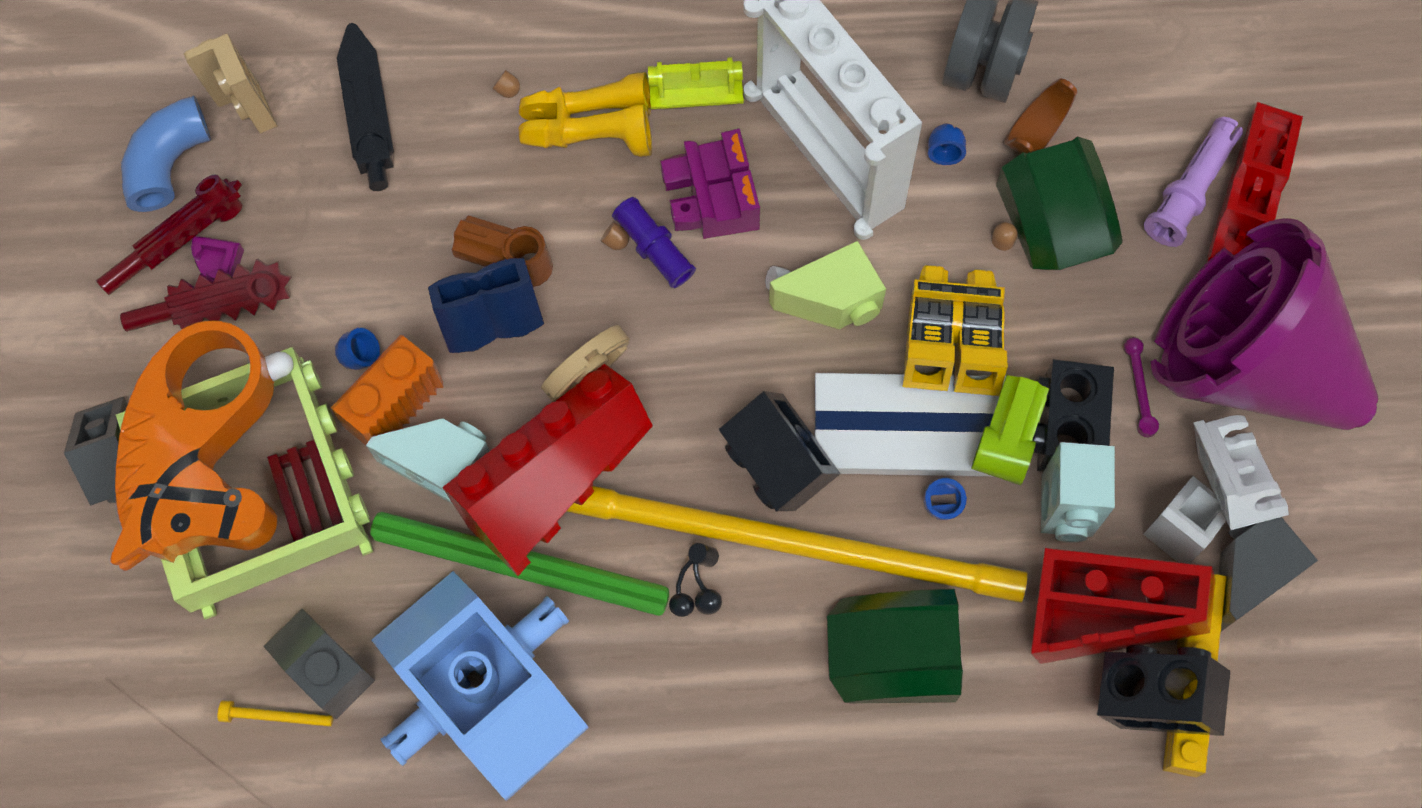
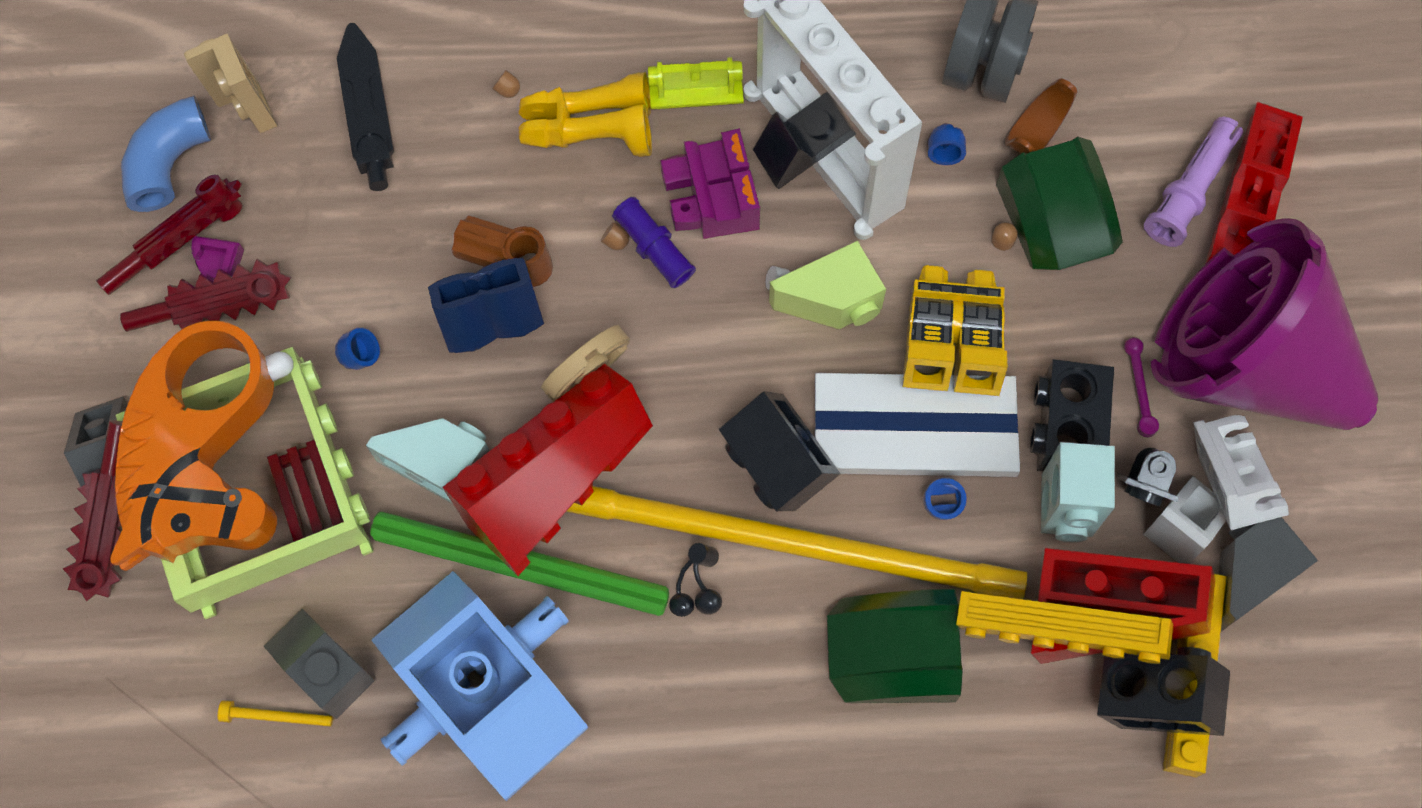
(100, 526): none -> dark red piece
(388, 391): orange brick -> none
(798, 143): none -> black slope
(1007, 442): lime piece -> none
(1066, 625): none -> yellow piece
(1151, 476): none -> hinge

